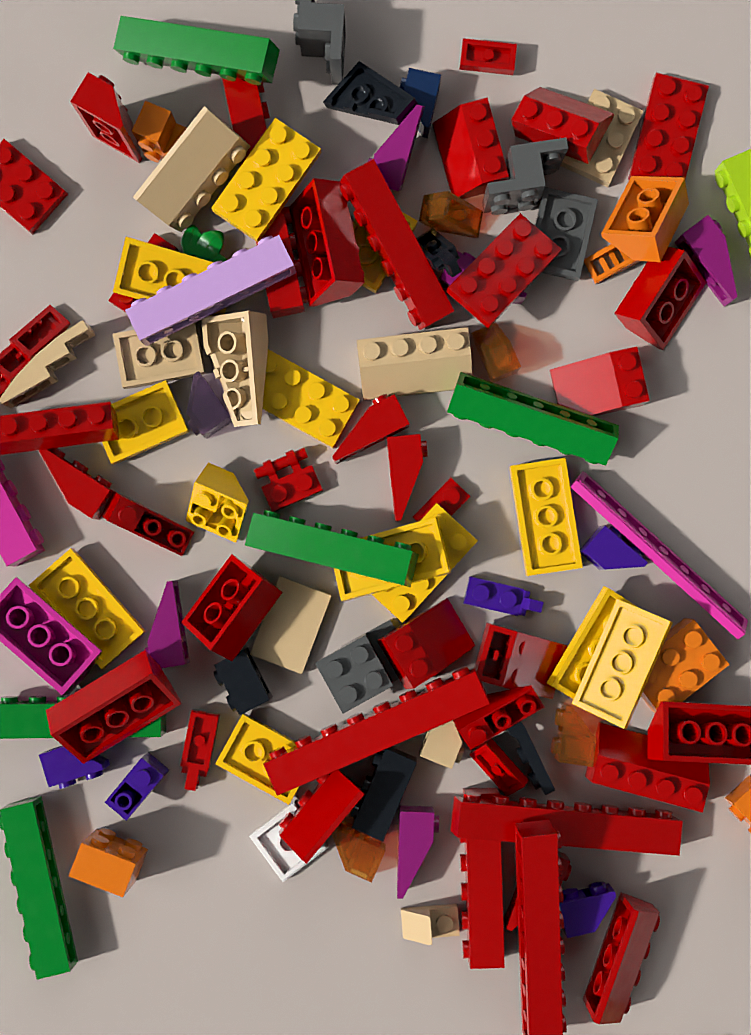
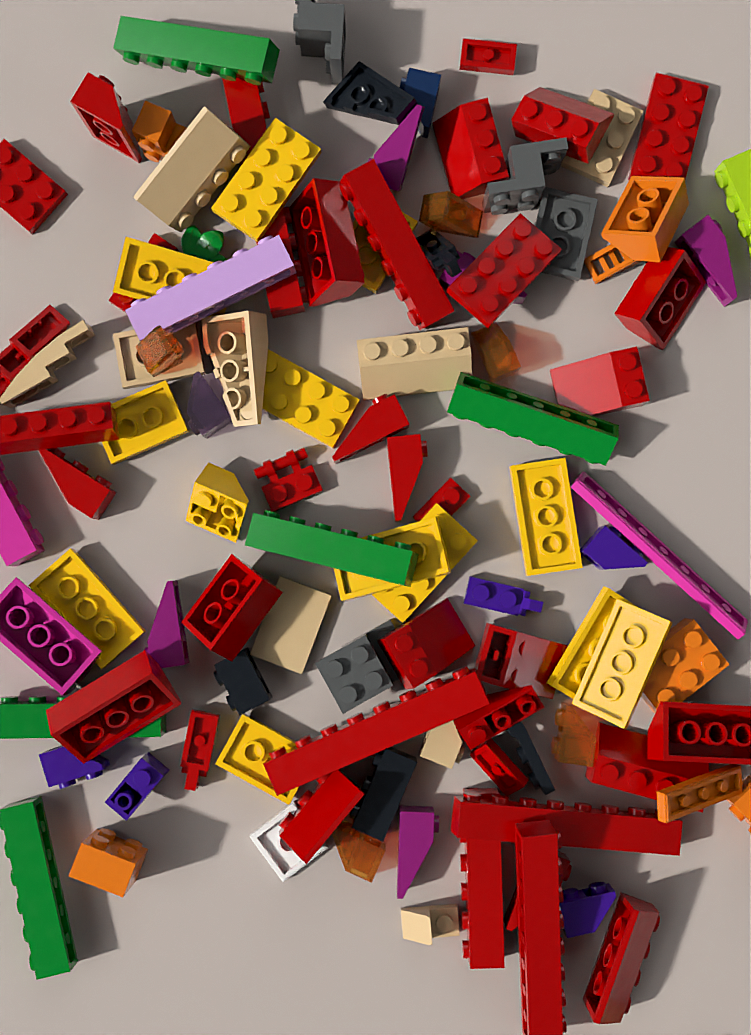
(147, 523): red slope -> none
(160, 351): none -> clear orange slope
(699, 792): none -> orange tile

